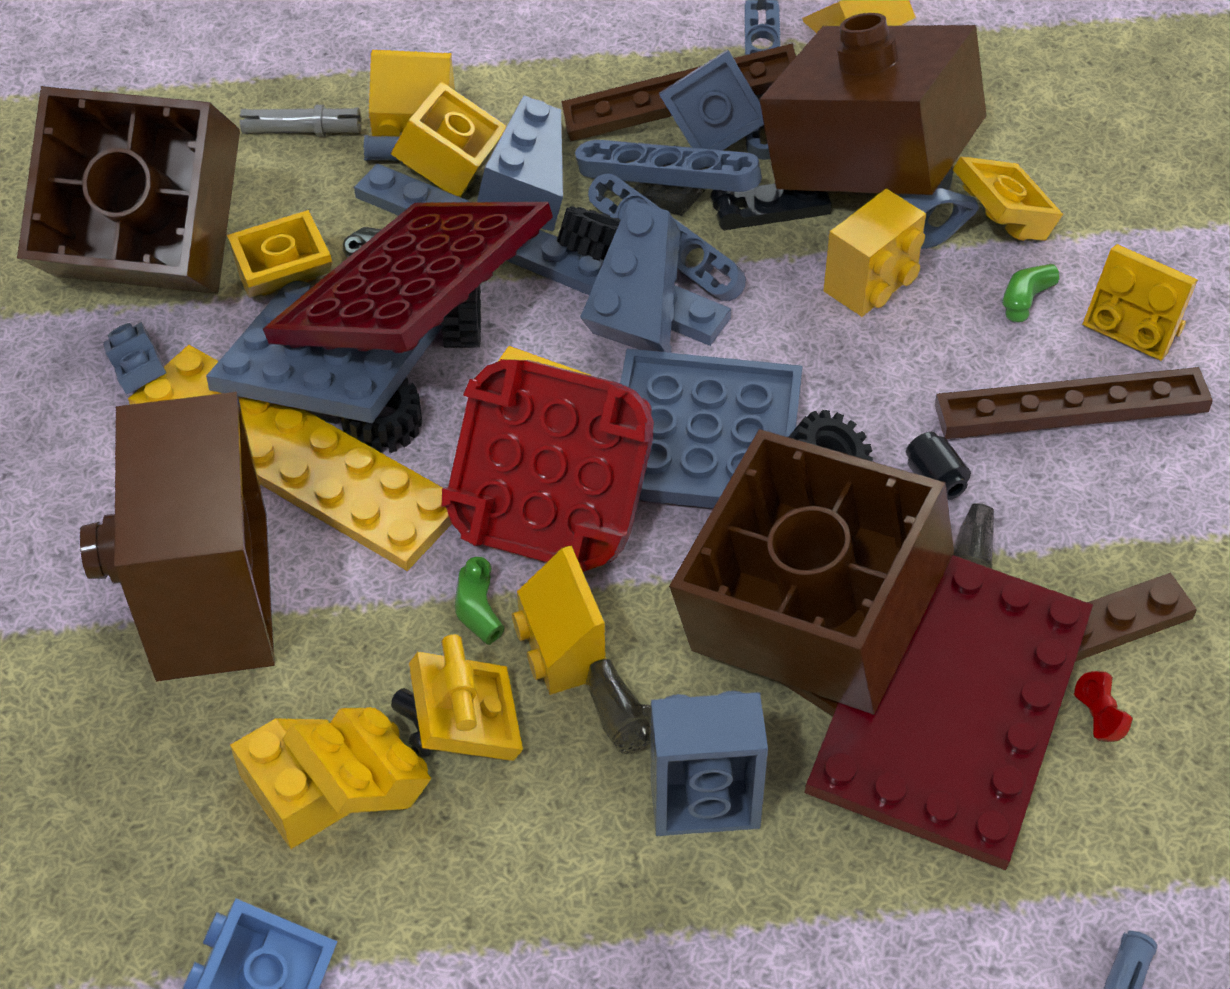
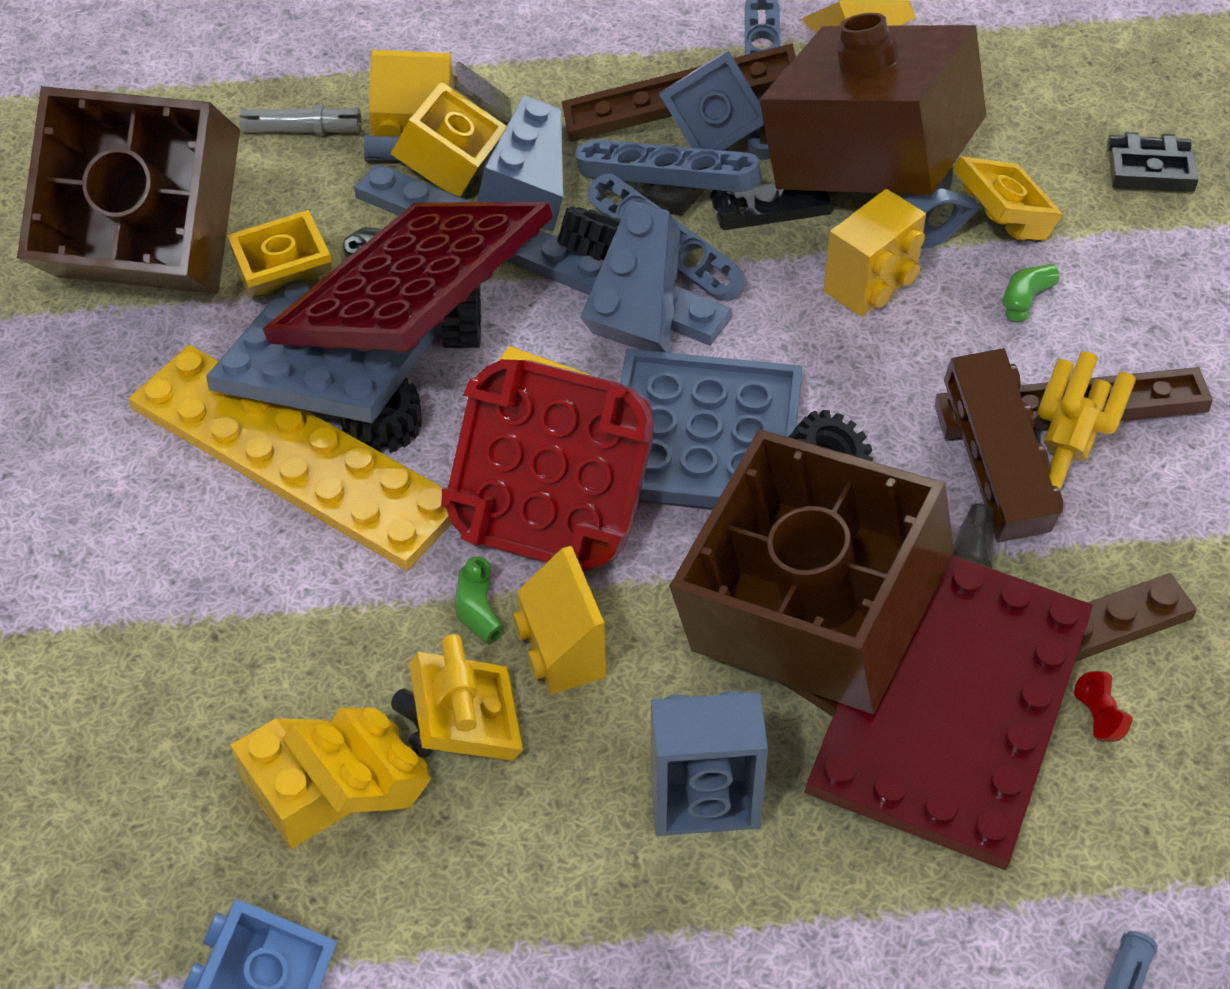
(133, 356): sand blue slope -> none
(188, 537): reddish brown brick -> none
(482, 93): none -> clear smoke piece
(620, 712): clear smoke piece -> none
(936, 459): black brick -> none
(1003, 444): none -> reddish brown brick
(1078, 418): none -> yellow plant
(1140, 302): yellow plate -> none
(1152, 162): none -> black plate

